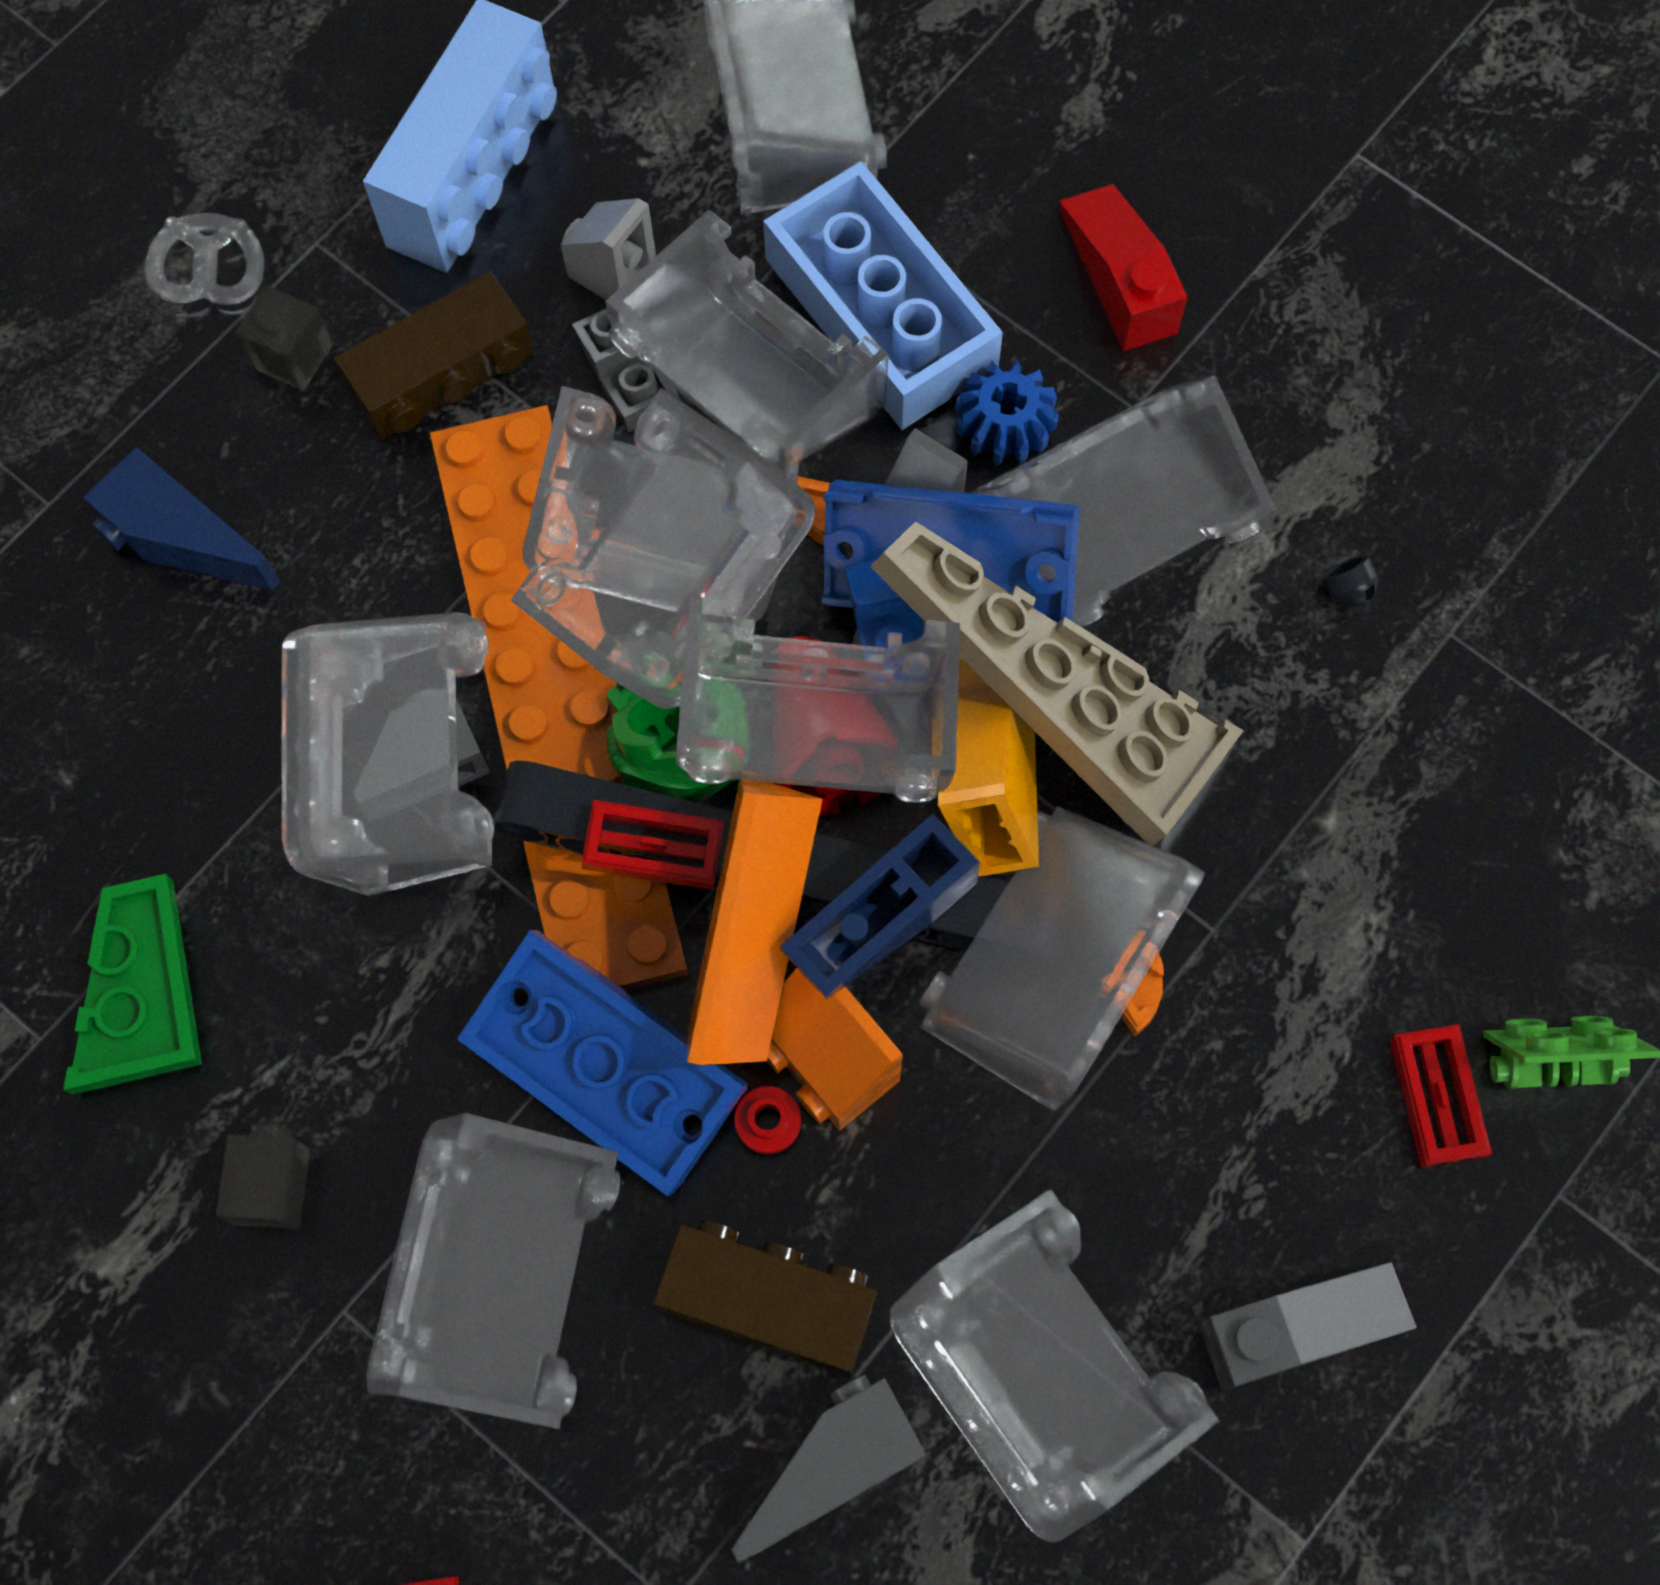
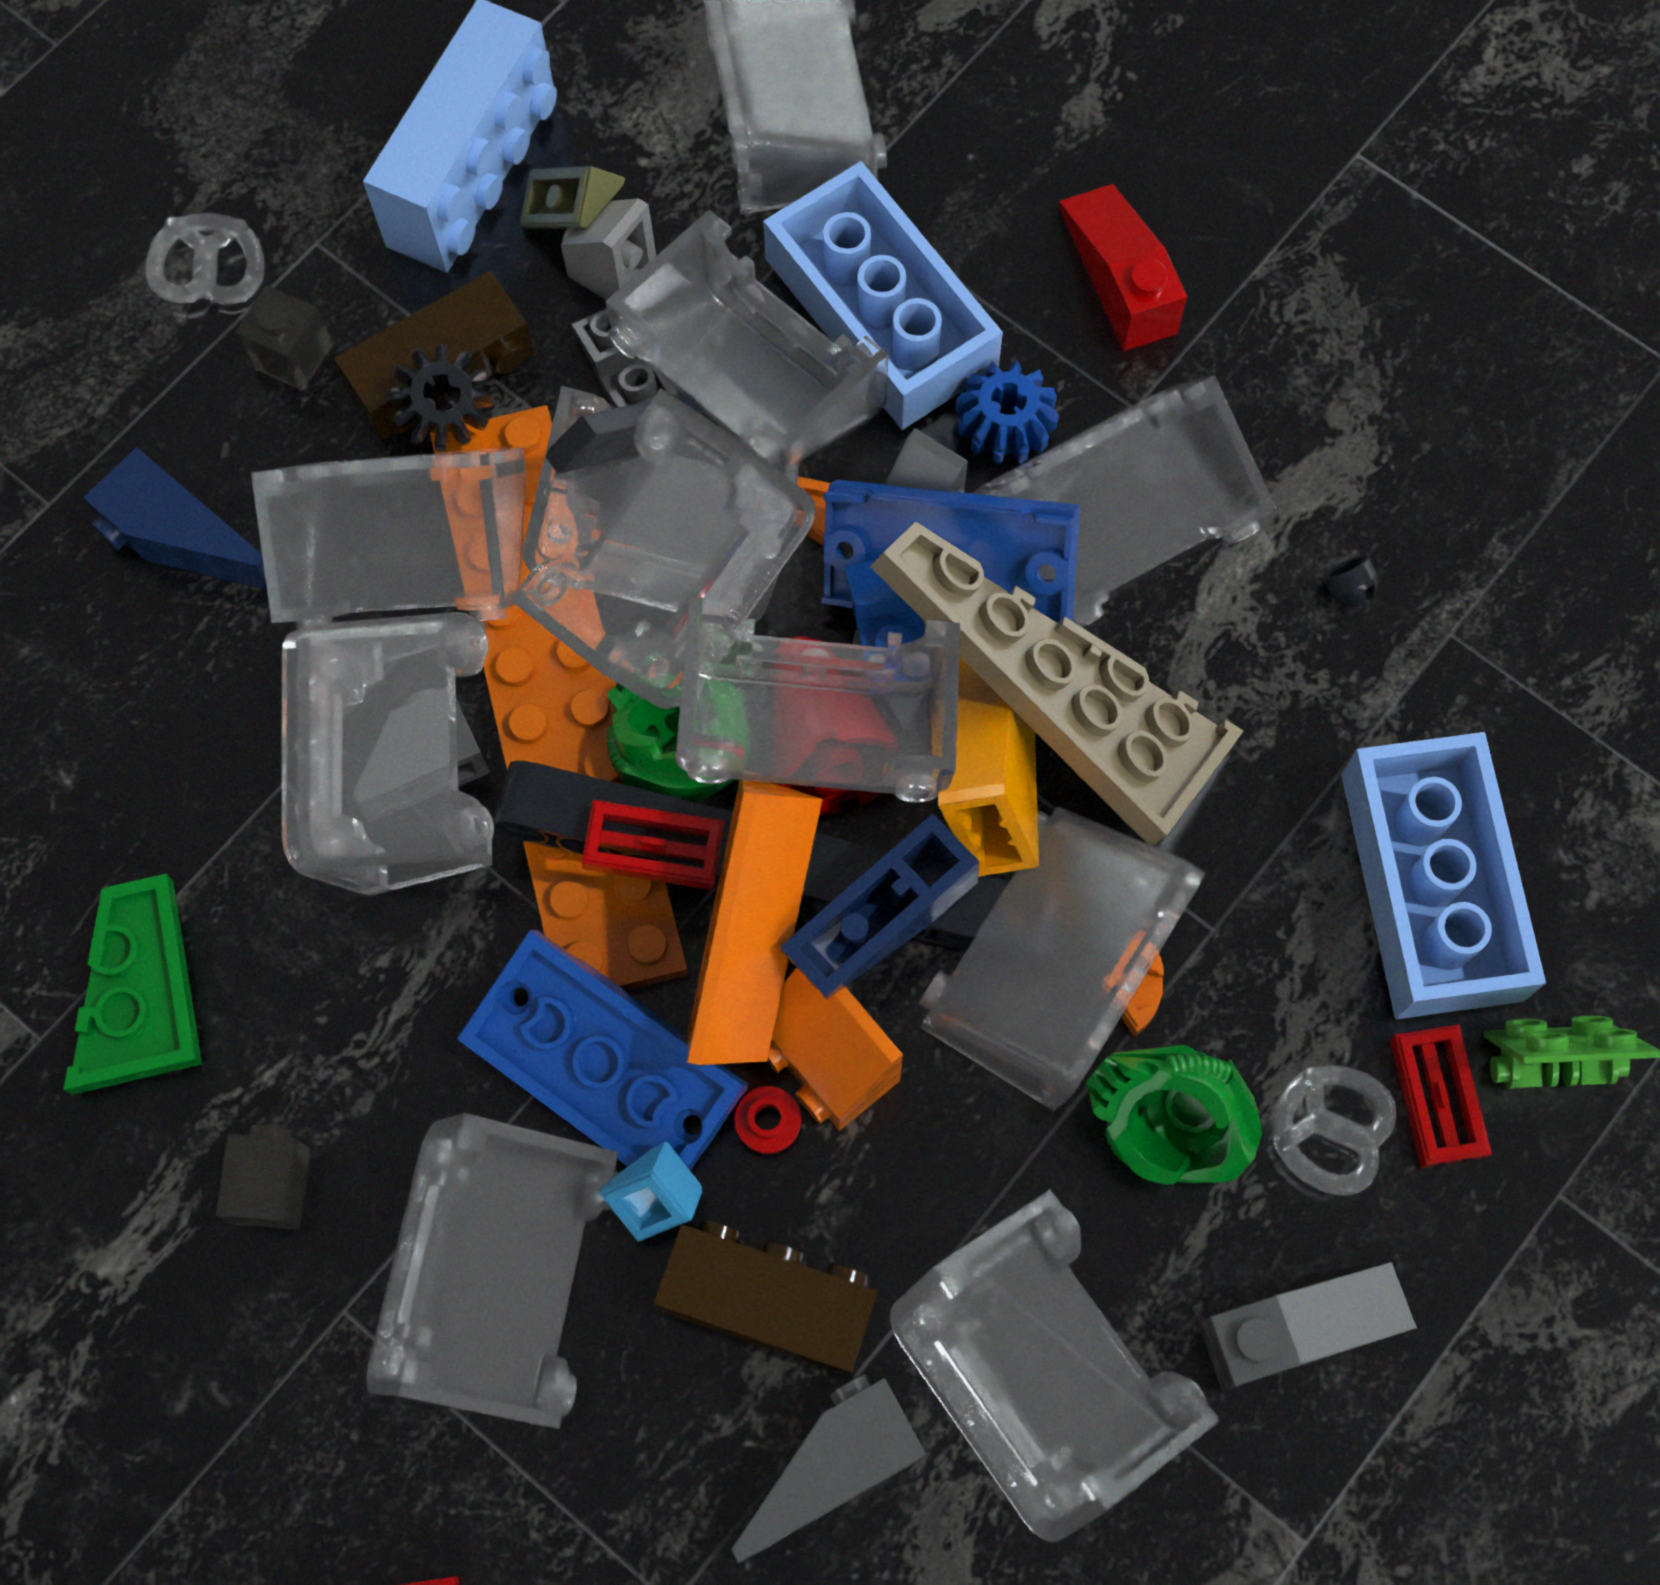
(393, 534): none -> clear windscreen
(458, 386): none -> black gear
(567, 197): none -> olive slope
(602, 437): none -> black tile
(653, 1193): none -> dark azure slope
(1176, 1114): none -> green helmet
(1332, 1126): none -> clear piece
(1441, 876): none -> light blue brick

